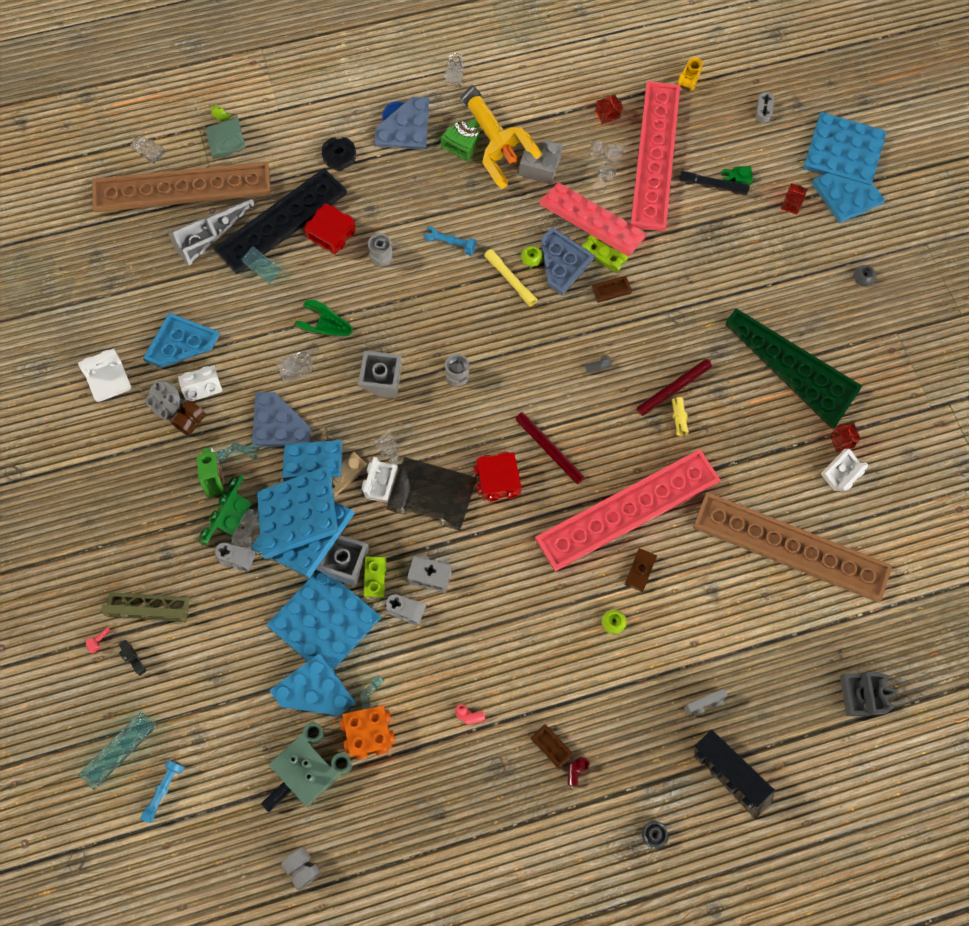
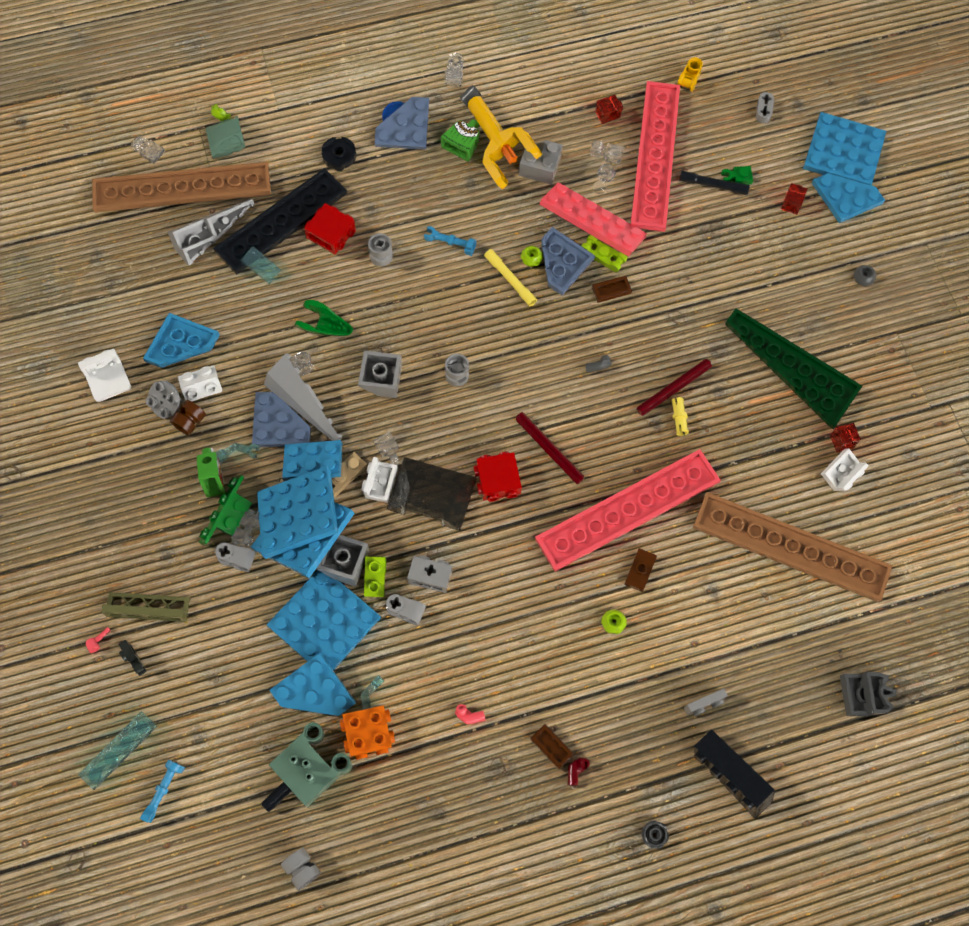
(288, 386): none -> light grey wedge

